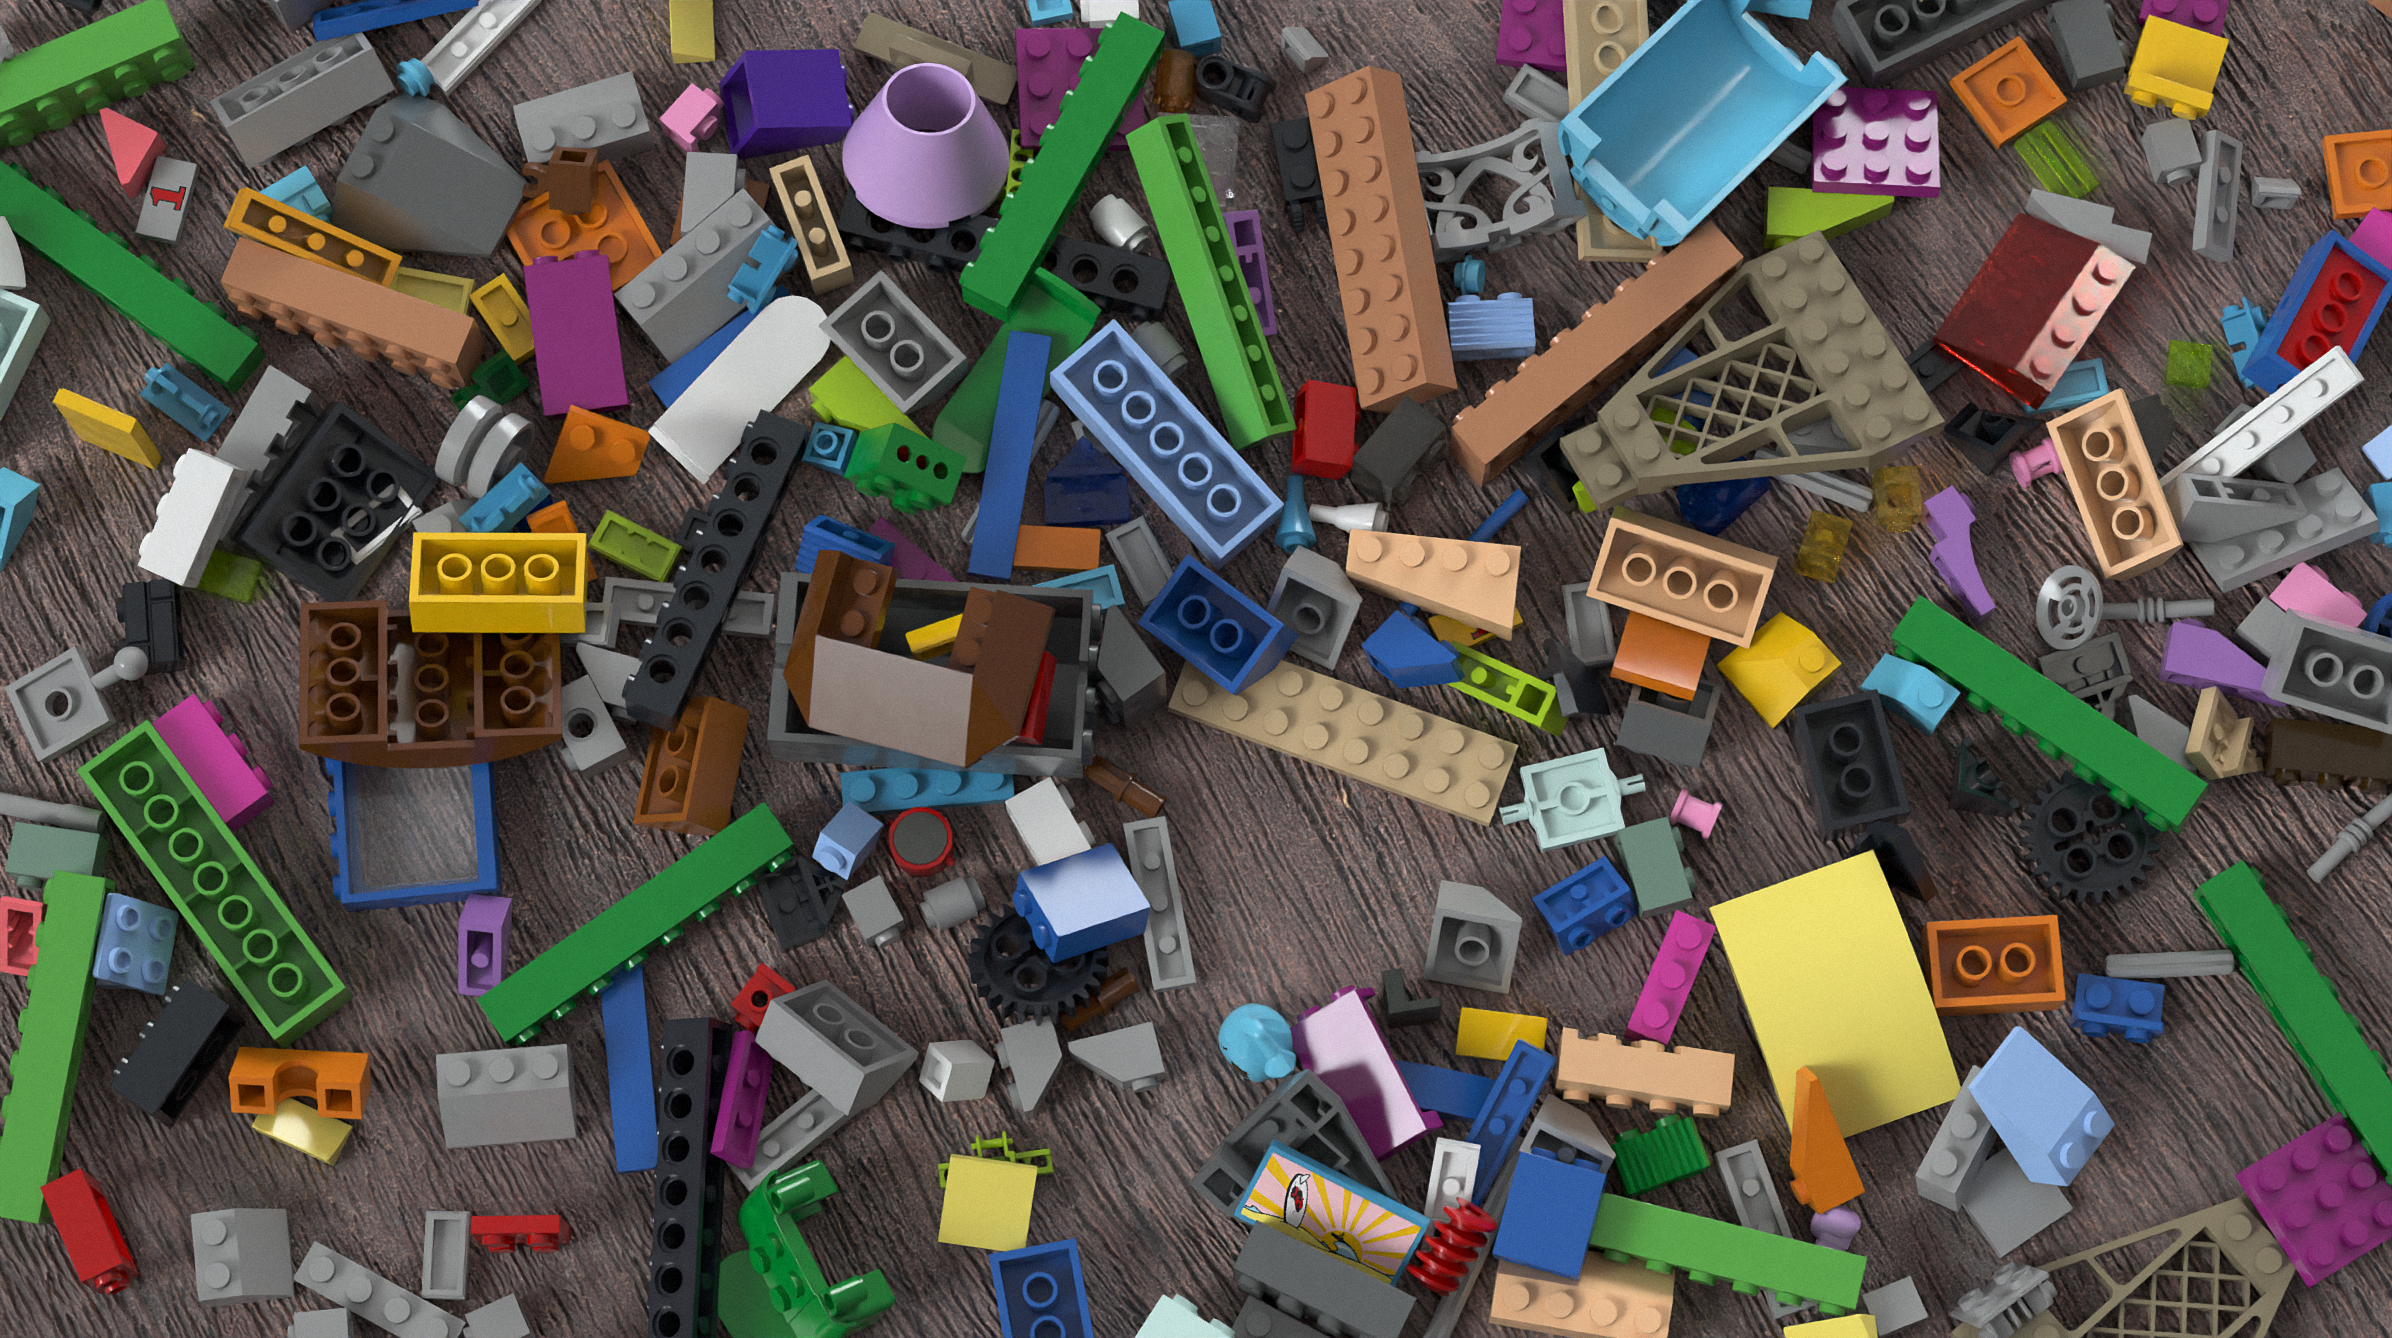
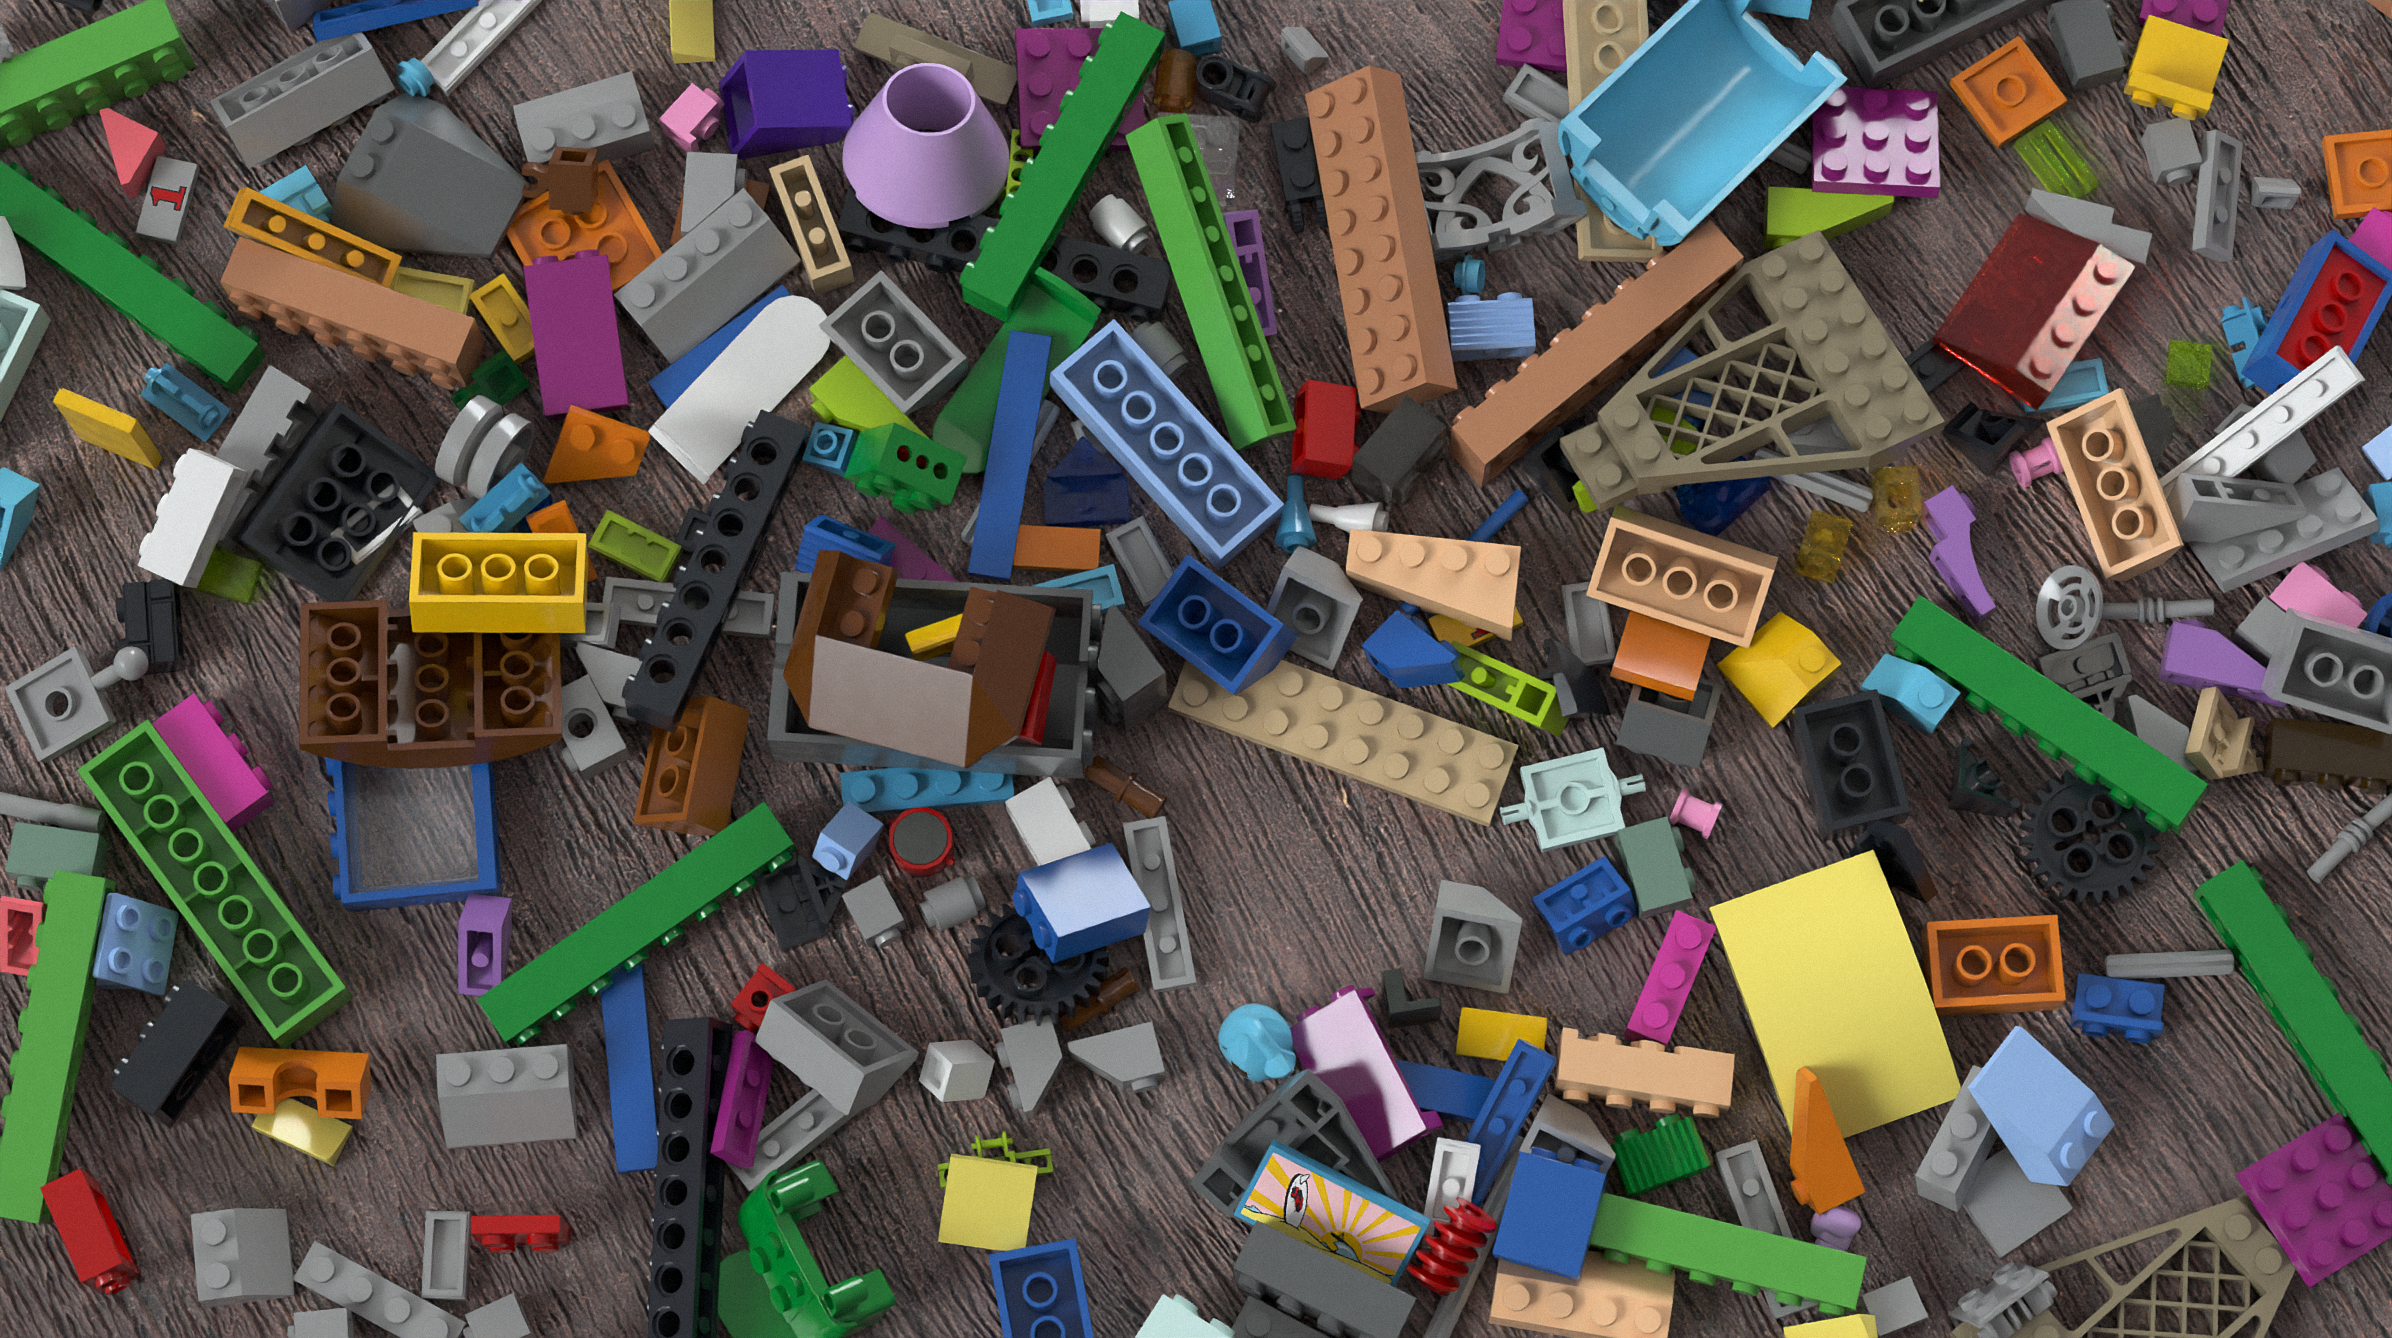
(774, 256): dark azure hinge -> none

